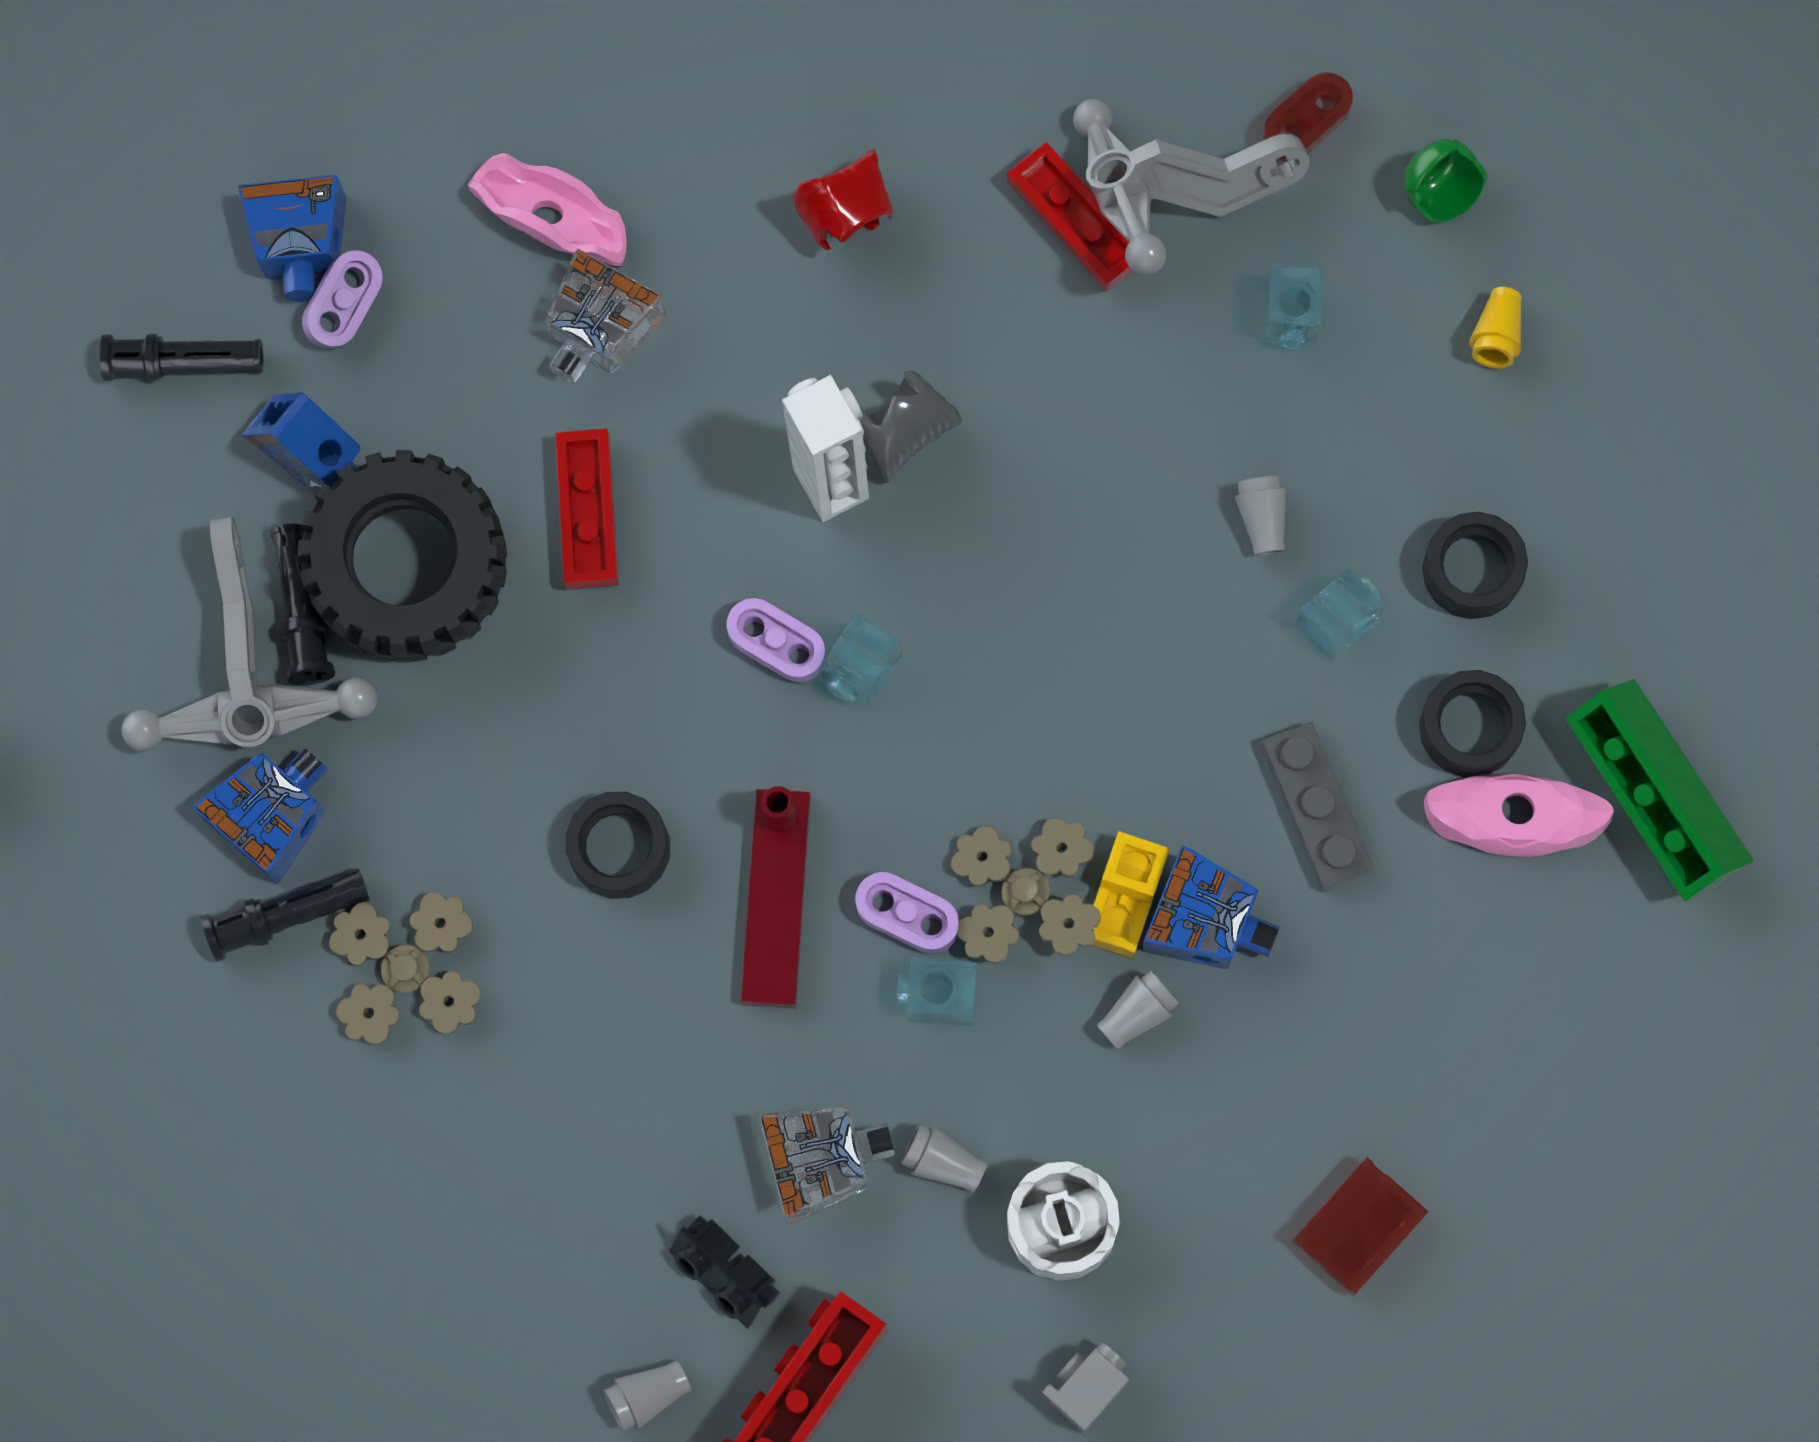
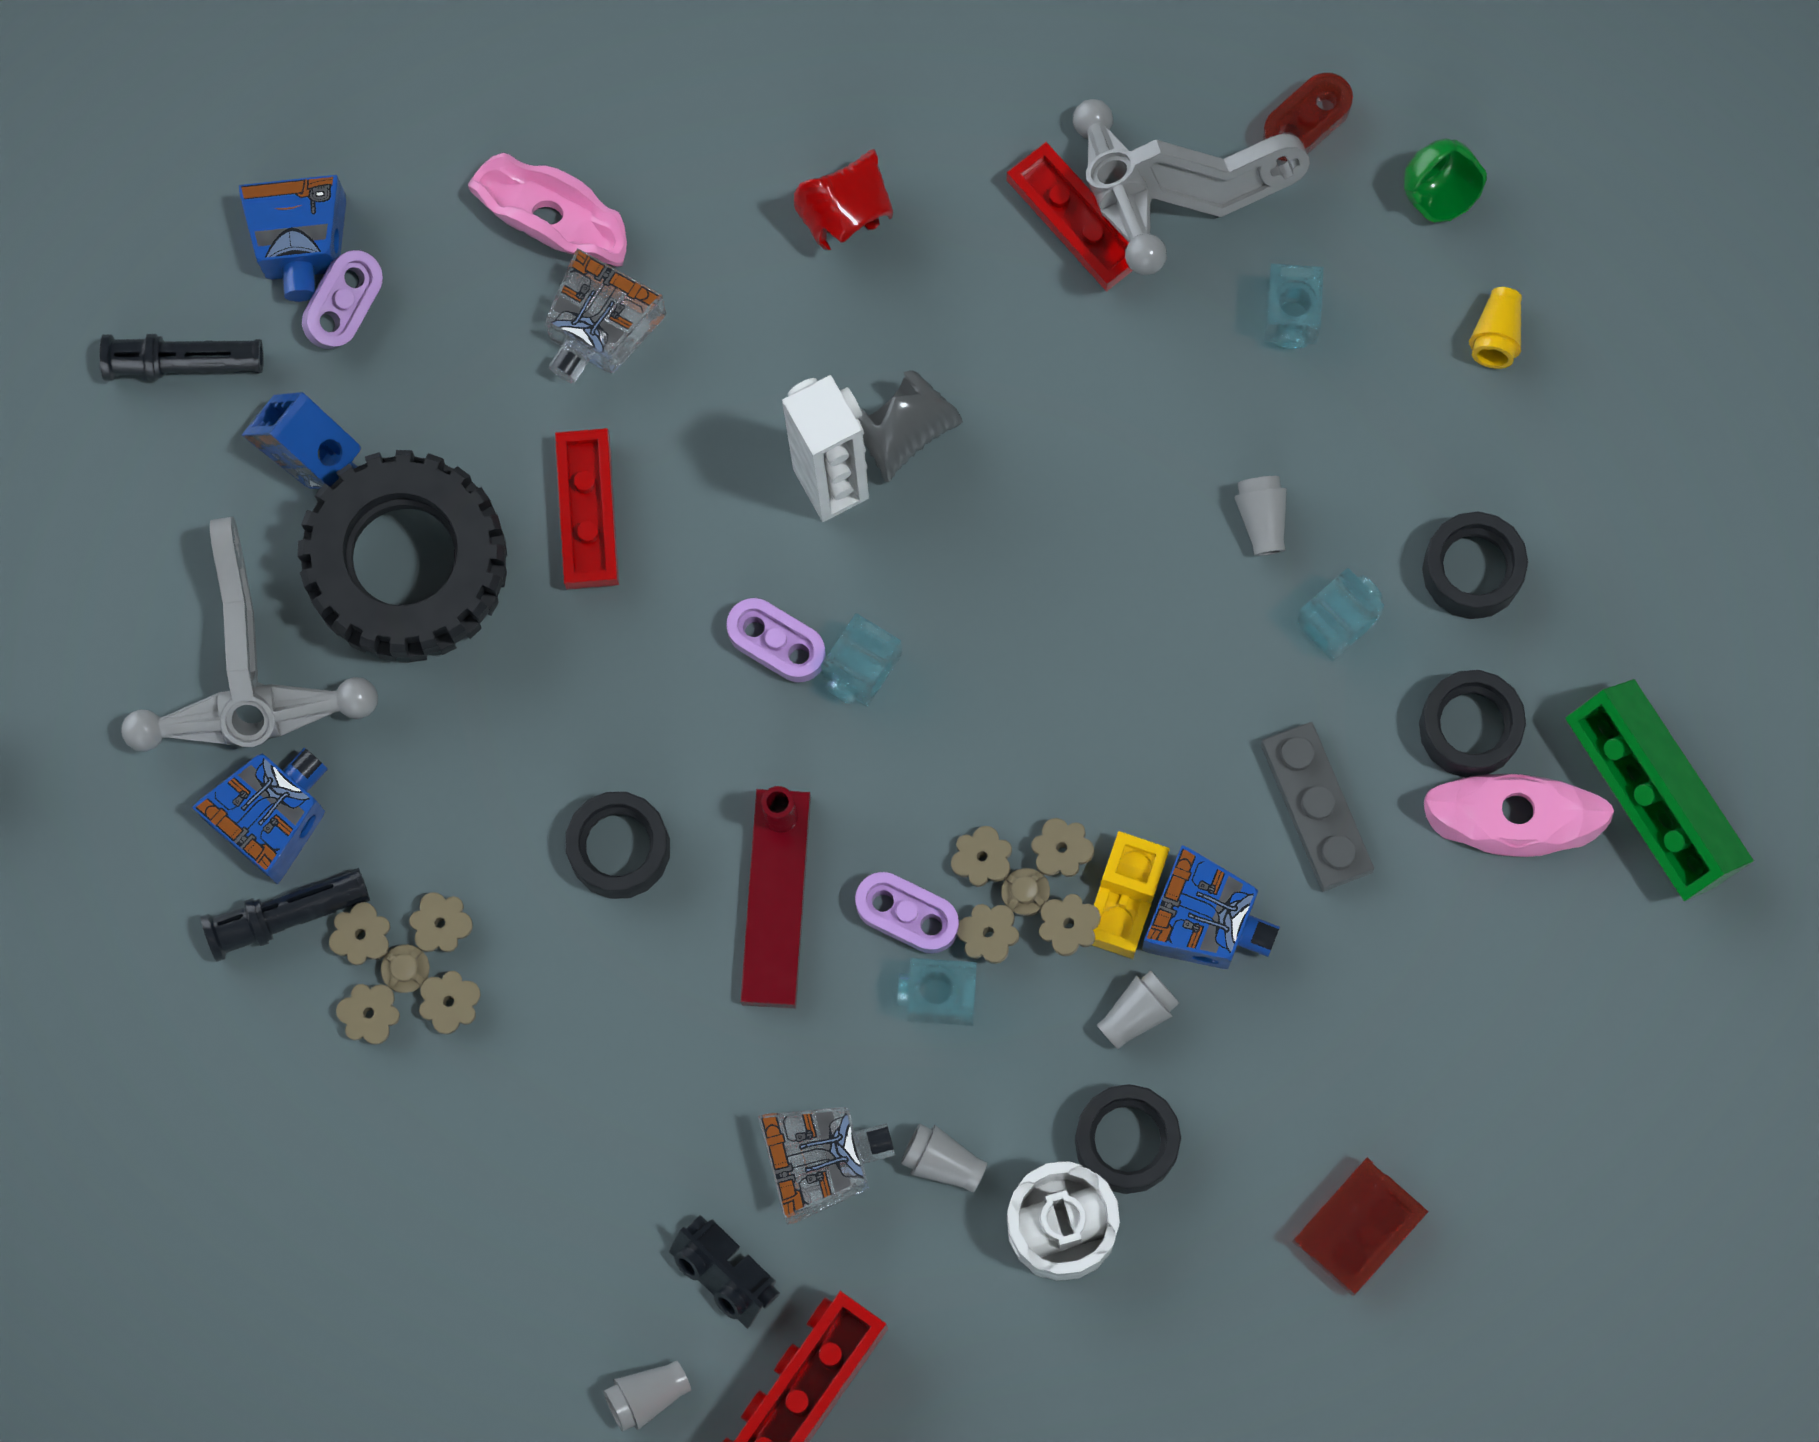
(303, 626): black pin -> none
(1087, 1386): light grey brick -> none
(1138, 1098): none -> black tyre

